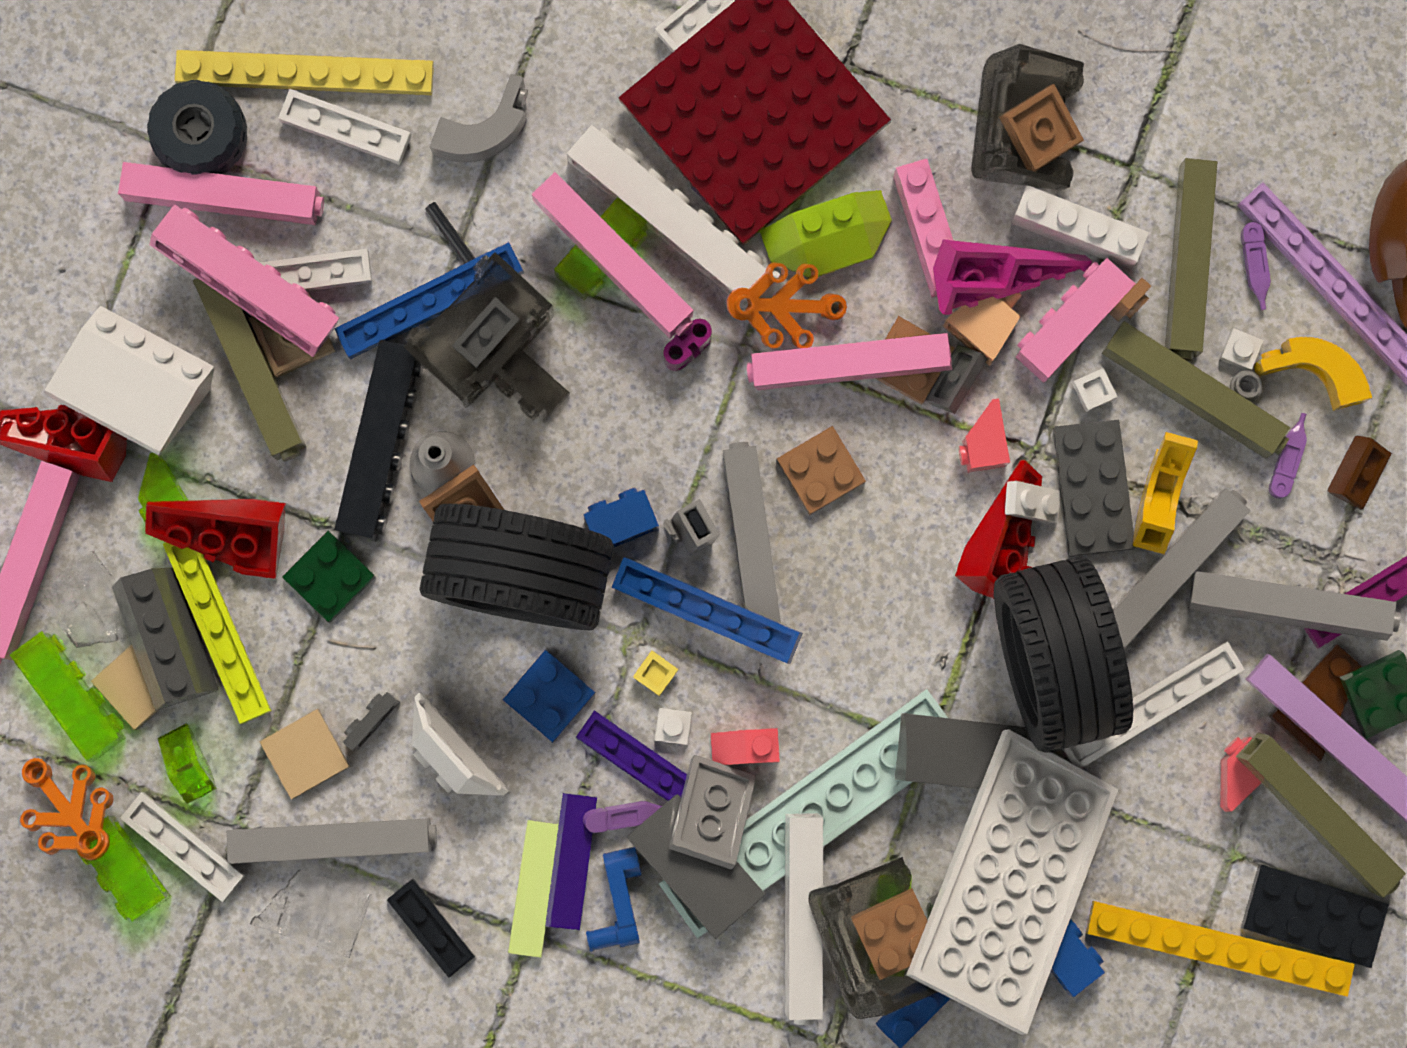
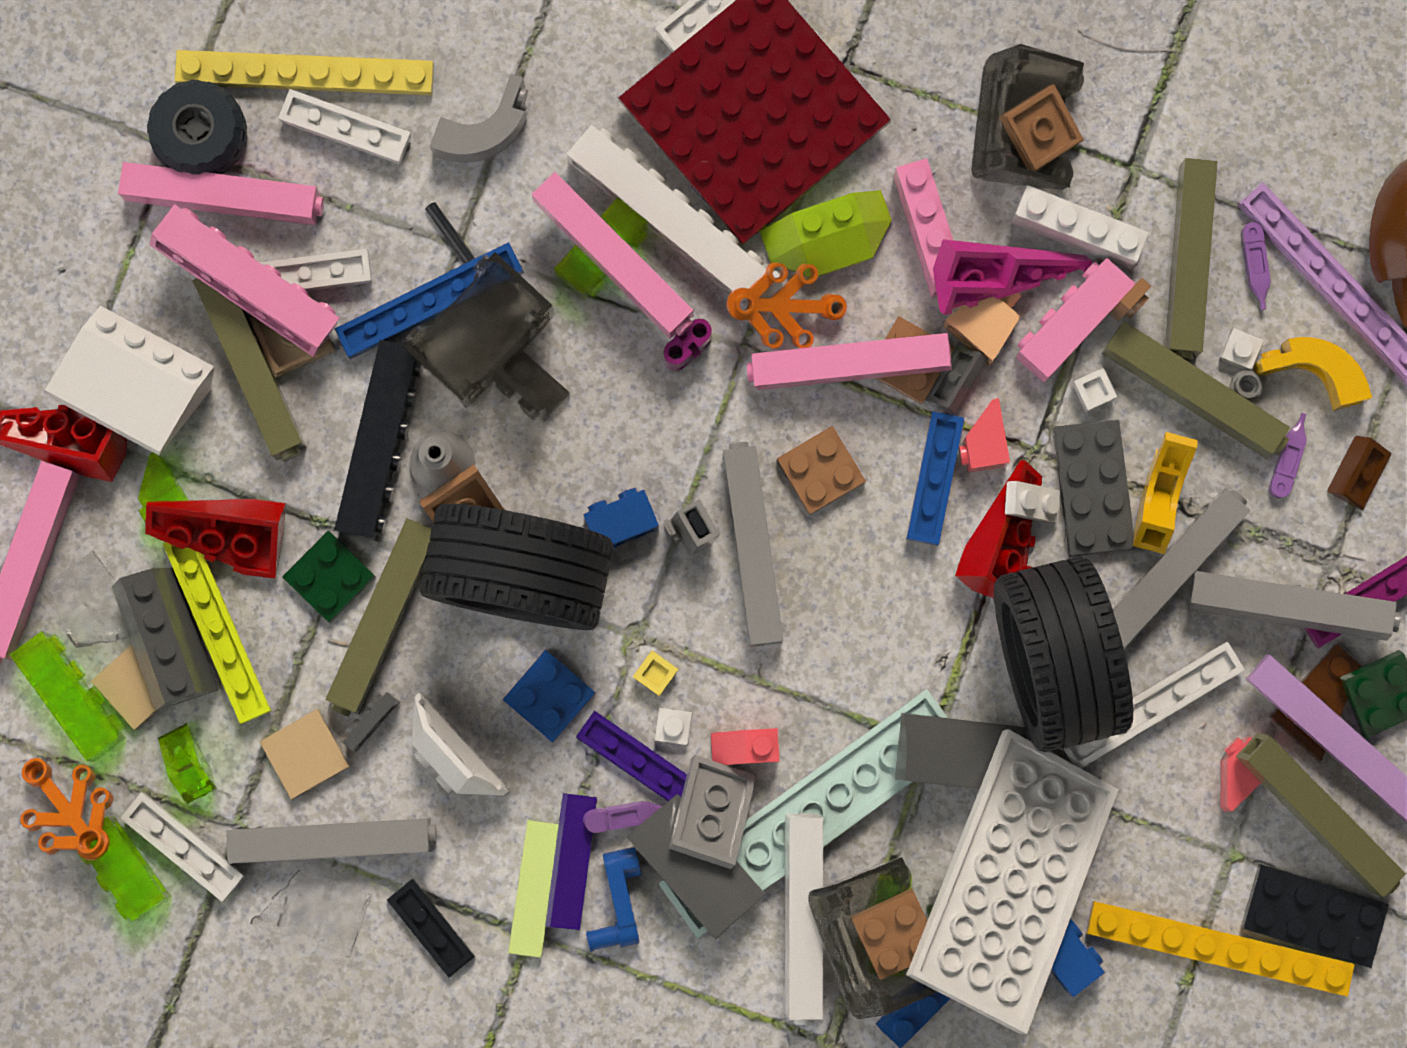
(380, 620): none -> olive brick
(485, 332): dark grey plate -> none
(707, 610): blue plate -> none
(935, 478): none -> blue plate

